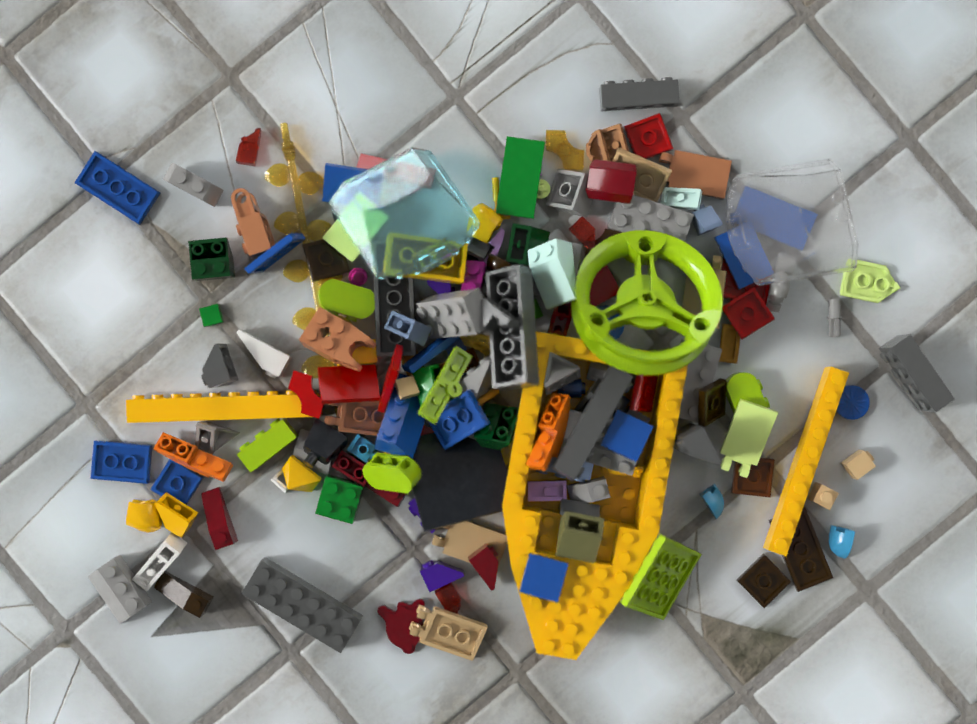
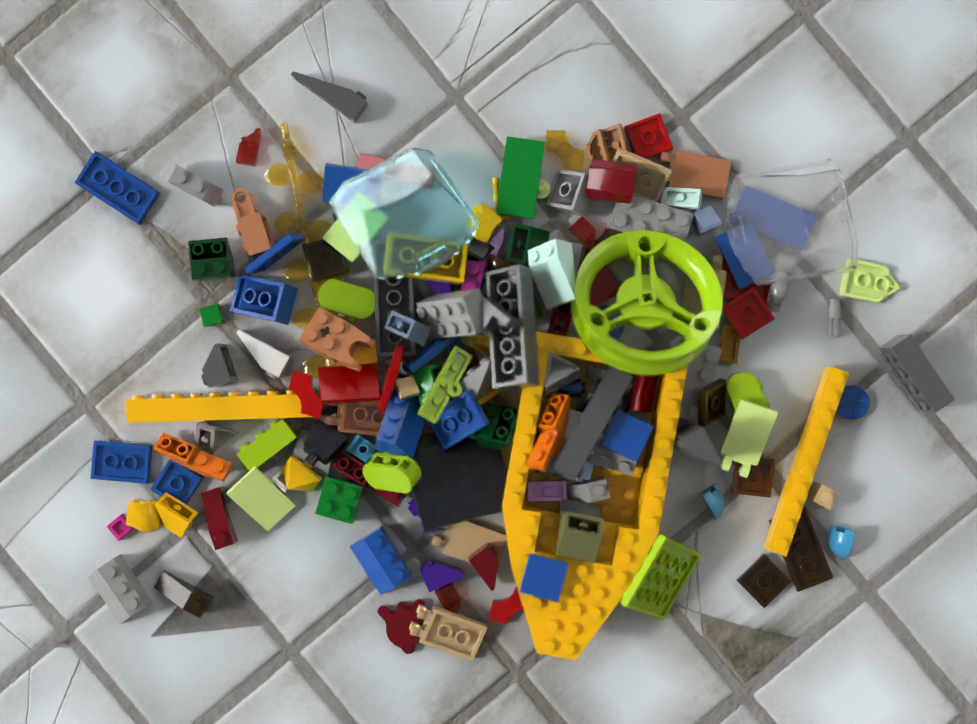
(119, 528): none -> dark pink tile
(159, 561): white slope -> none
(261, 498): none -> yellowish green tile
(263, 299): none -> blue slope
(302, 604): dark grey brick -> none
(340, 98): none -> dark grey slope
(357, 276): dark pink plate -> none
(381, 560): none -> blue slope
(503, 609): none -> red tile
(639, 95): dark grey brick -> none
(858, 464): tan brick -> none

